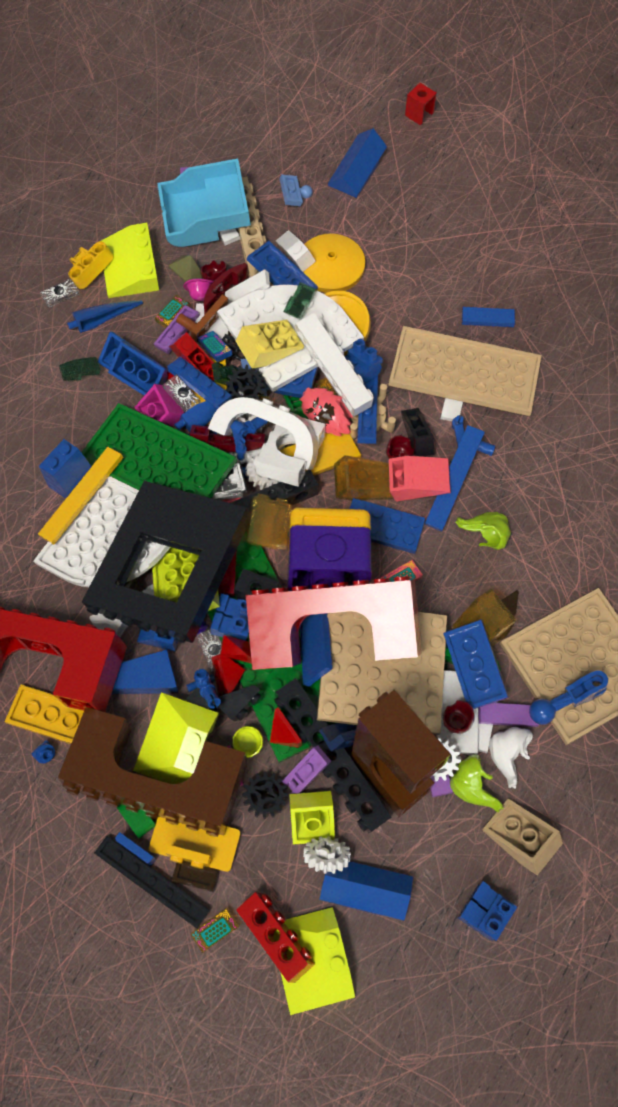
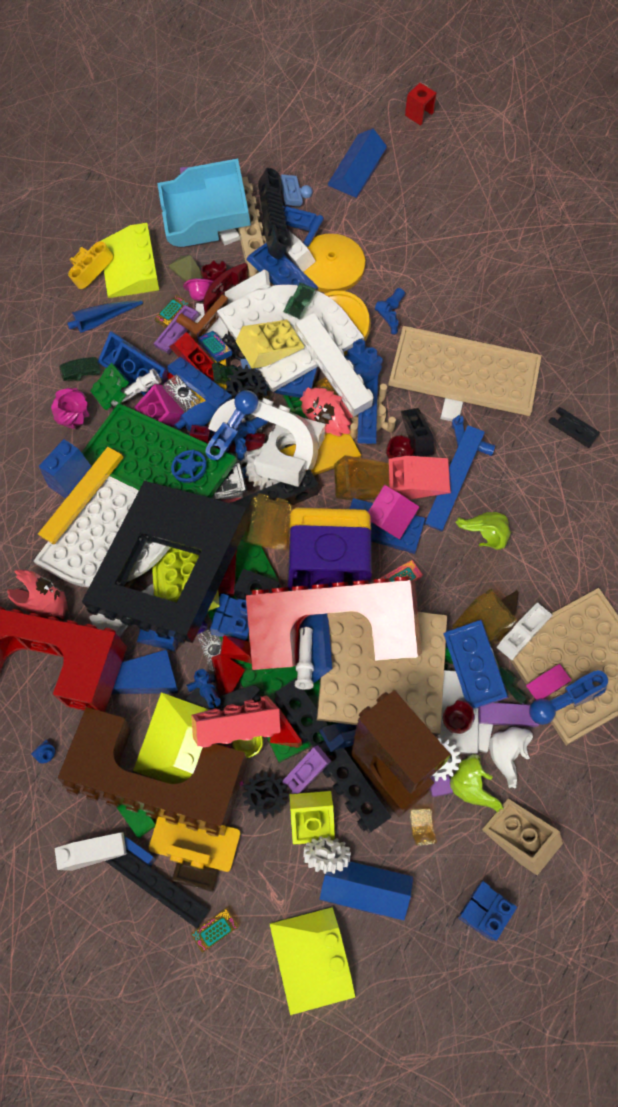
(42, 595): none -> coral head
(43, 714): yellow tile -> none
(59, 293): tile -> none
(70, 407): none -> dark pink hair
(90, 851): none -> white slope
(109, 387): none -> green piece
(141, 384): none -> white pin
(188, 466): none -> blue wheel
(236, 722): none -> coral wedge
(245, 403): none -> blue piece
(251, 914): red brick -> none
(273, 216): none -> black gear
(303, 220): none -> blue plate
(305, 667): none -> white pin
(385, 309): none -> blue pin
(392, 512): none -> dark pink slope
(422, 826): none -> clear yellow bracket
(488, 316): blue tile -> none
(510, 681): none -> clear green slope
(524, 631): none -> white slope
(549, 682): none -> dark pink slope
(575, 428): none -> black hinge

